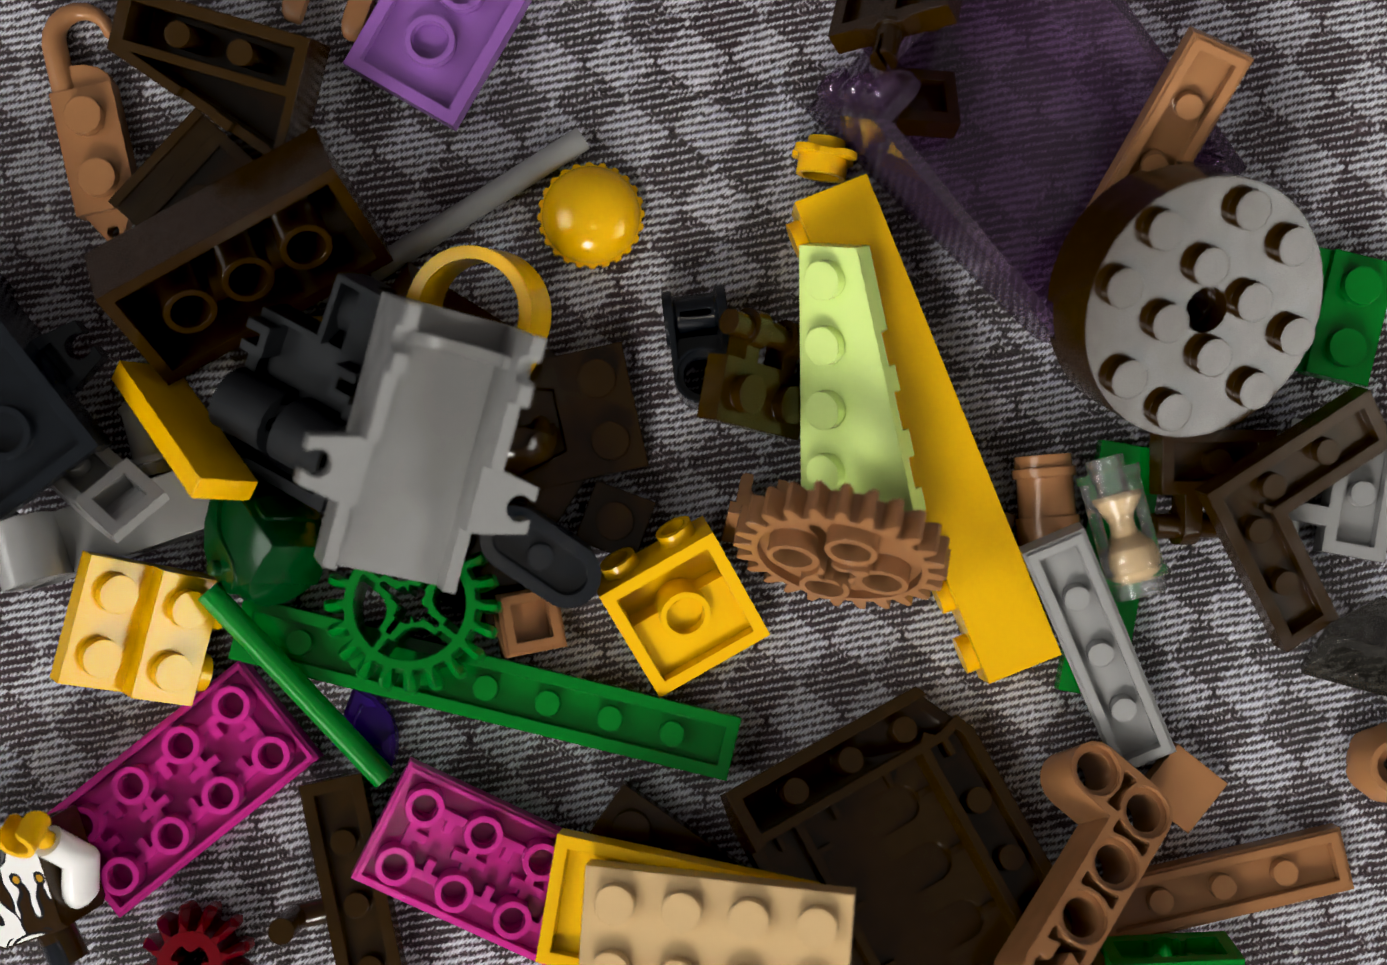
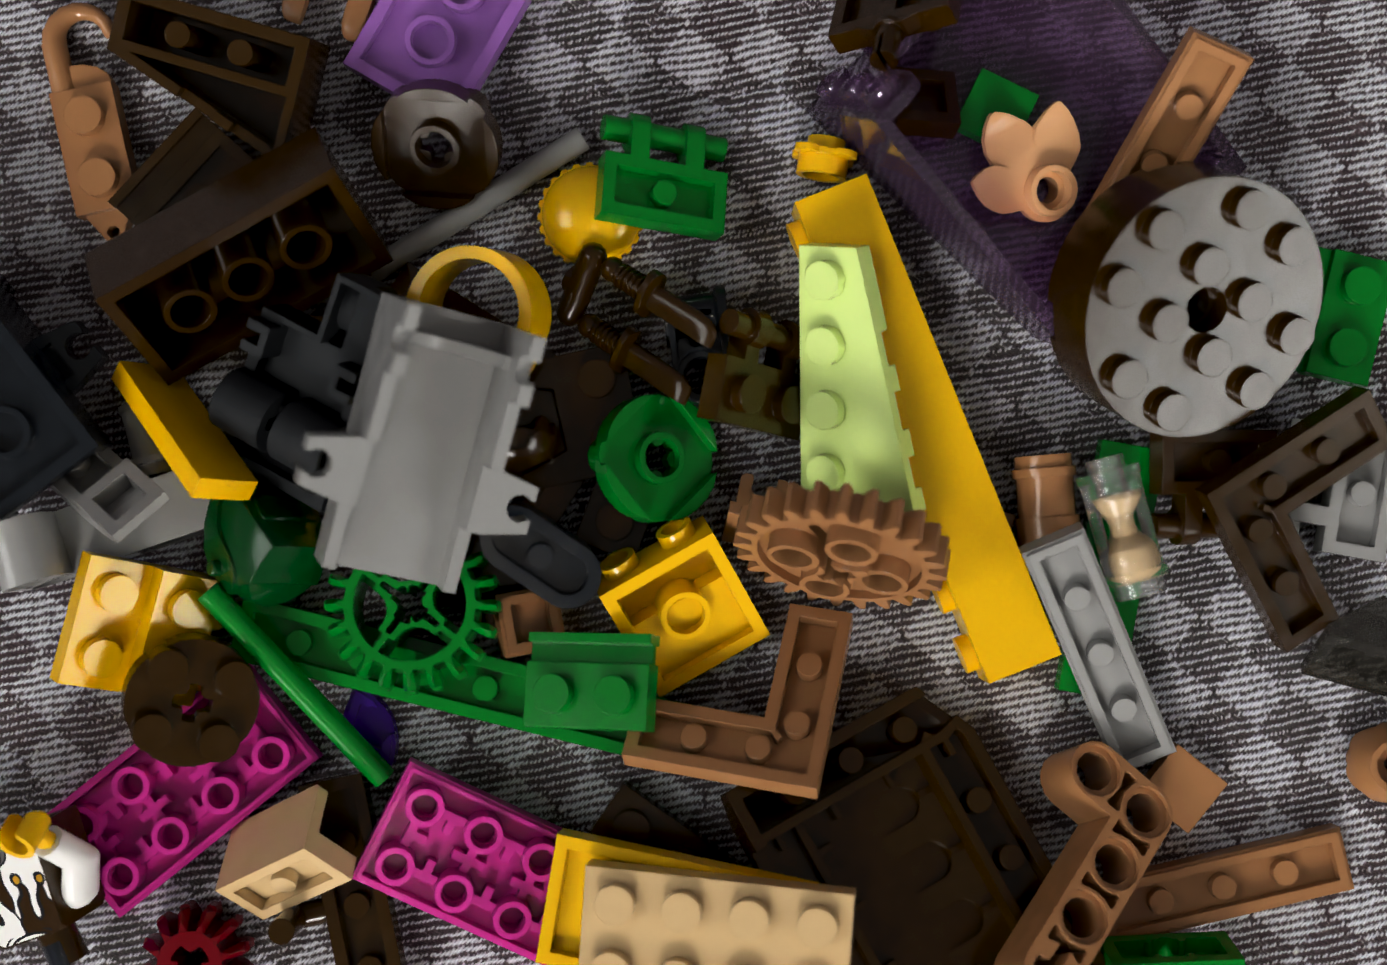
(168, 670): none -> dark brown plate
(282, 857): none -> tan panel
(460, 117): none -> dark brown plate
(591, 681): none -> green plate
(621, 464): none -> green plate
(649, 298): none -> dark brown piece
(658, 192): none -> green plate
(771, 752): none -> medium nougat plate
(993, 94): none -> green tile
(1025, 155): none -> light nougat plate

